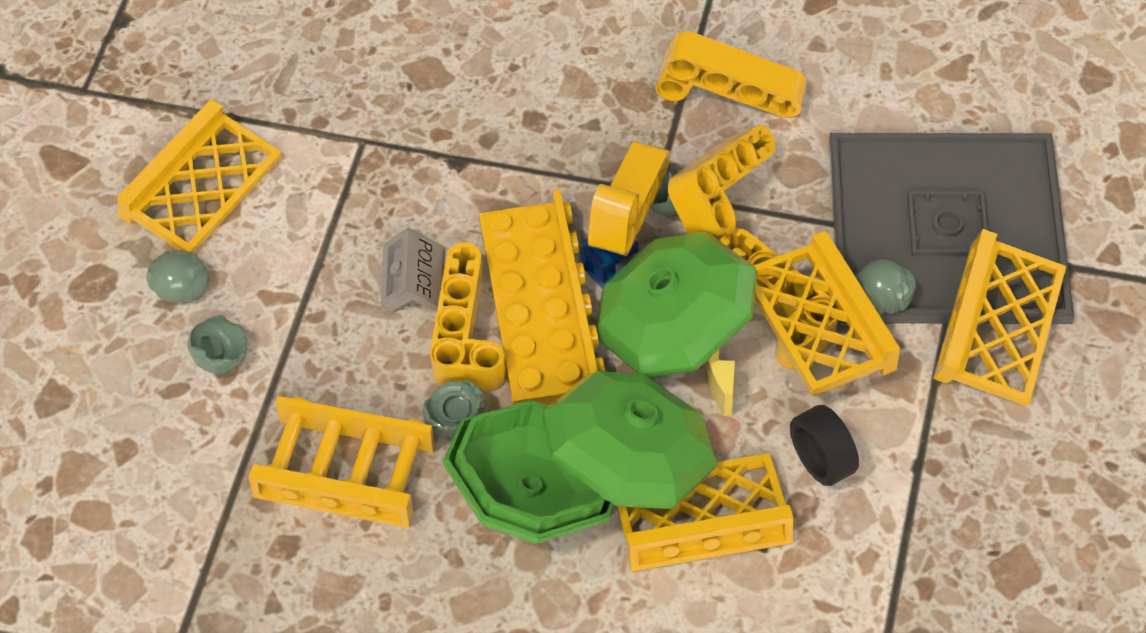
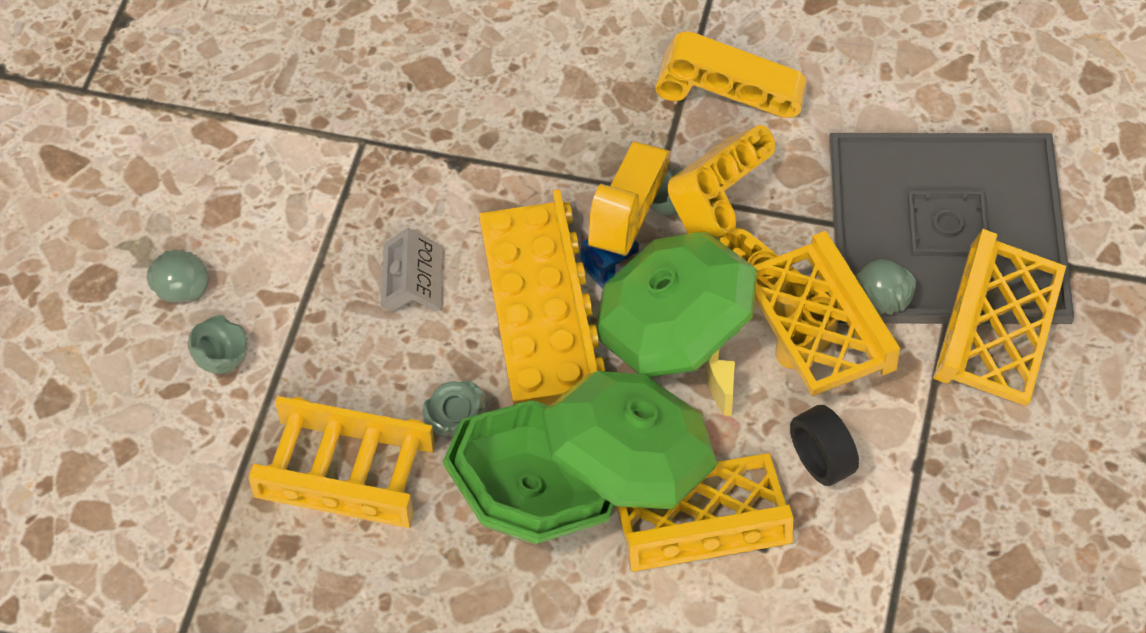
(170, 167): yellow fence -> none
(461, 315): yellow beam -> none

